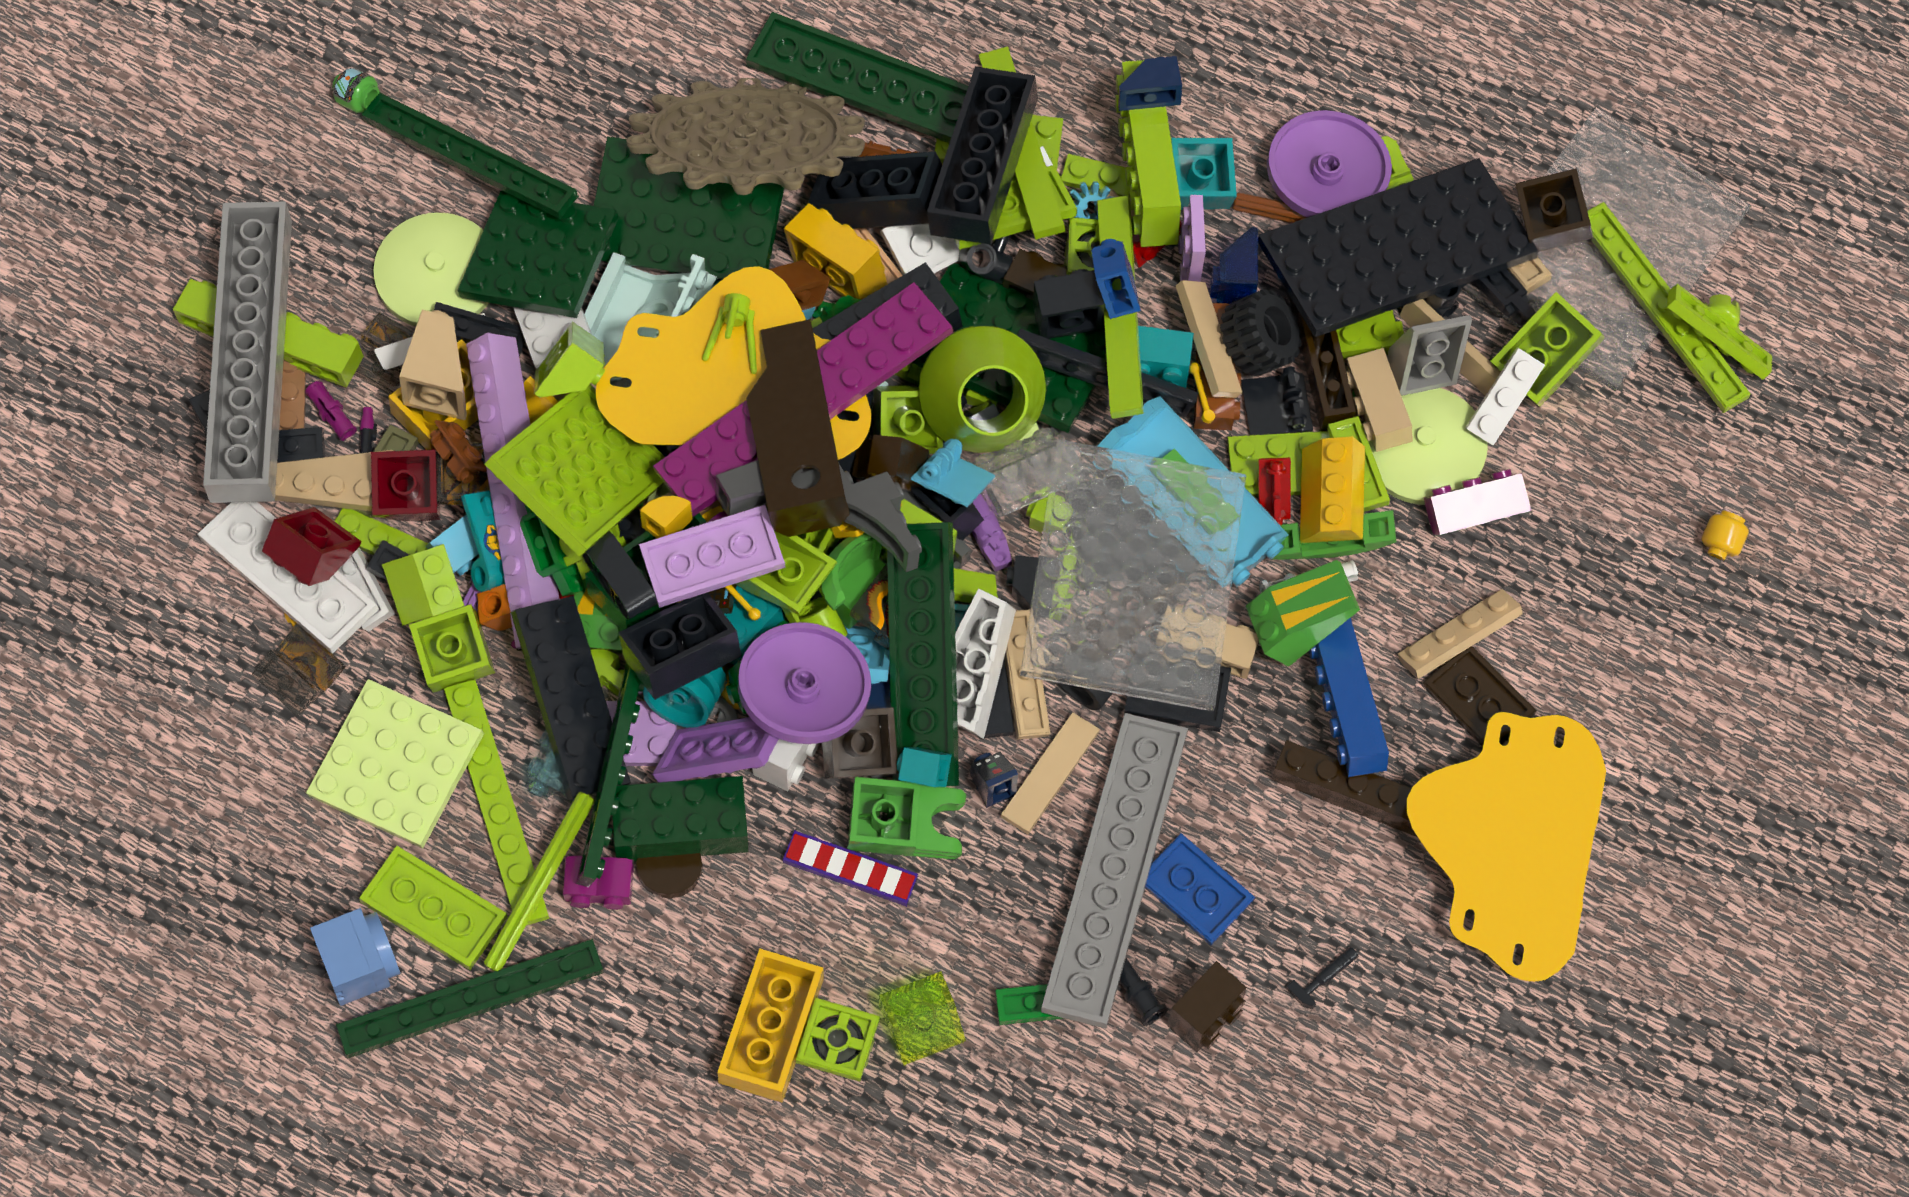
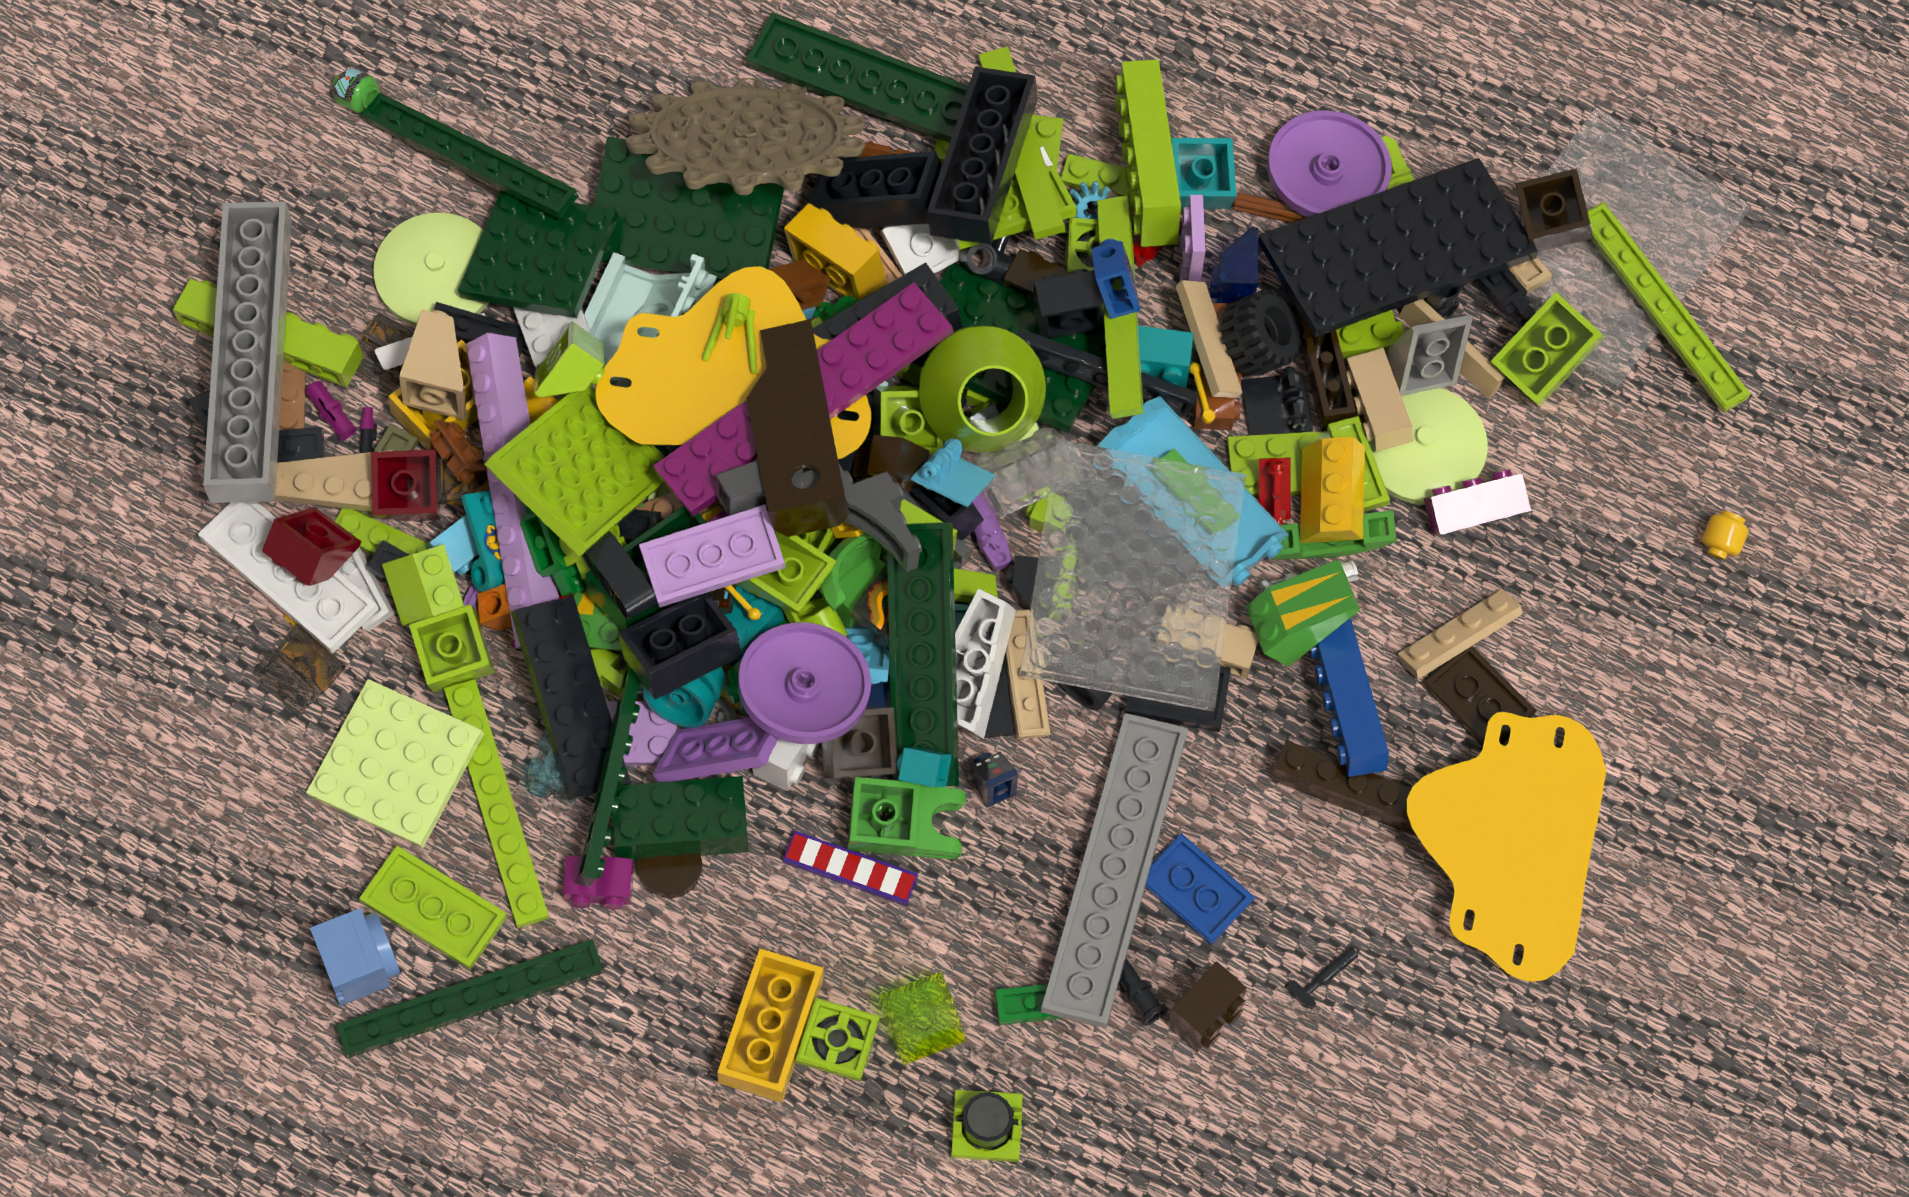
(539, 881): lime axle -> none
(666, 515): yellow brick -> none
(987, 1123): none -> piece
(1050, 773): tan tile -> none
(1152, 85): dark blue slope -> none
(1505, 396): white plate -> none
(1720, 324): lime plate -> none

